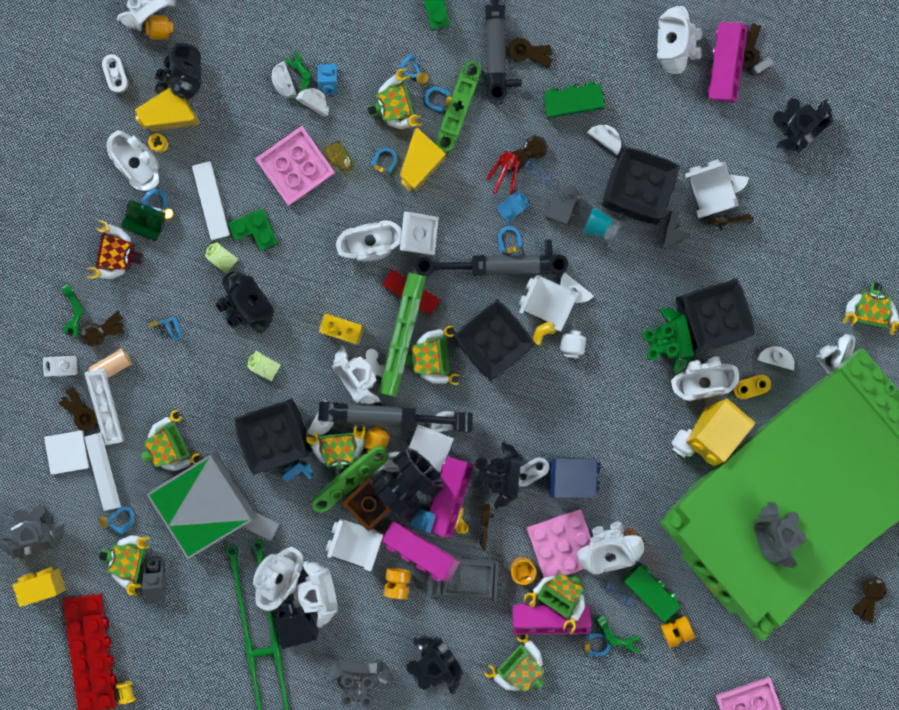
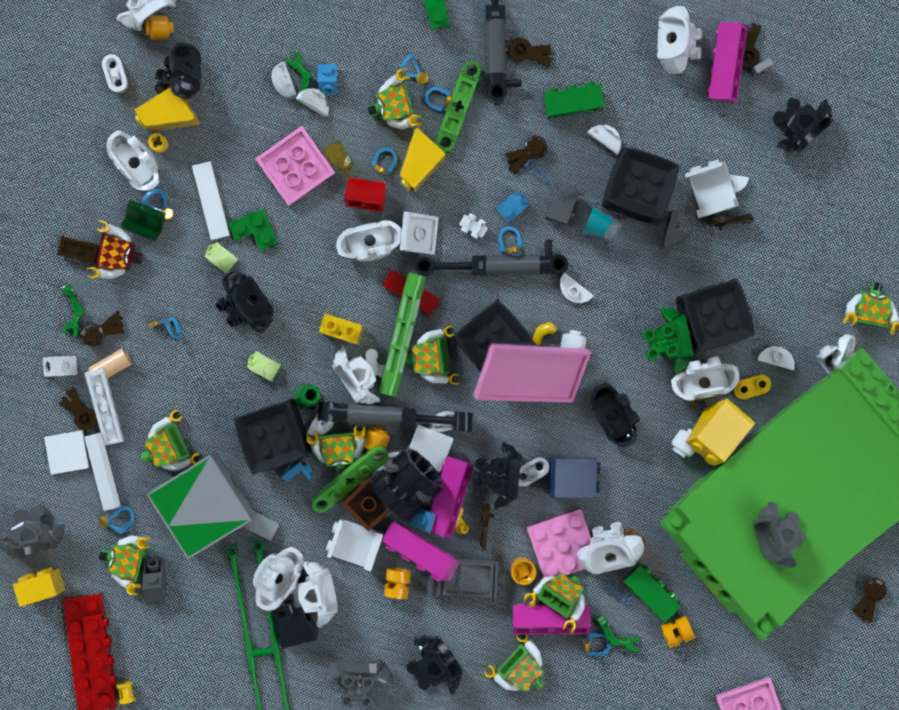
(78, 249): none -> dark brown plate
(300, 399): none -> green plant
(365, 194): none -> red brick
(469, 224): none -> white piece
(508, 161): red plant -> none
(531, 373): none -> bright pink tile
(548, 301): white panel -> none
(622, 430): none -> black piece

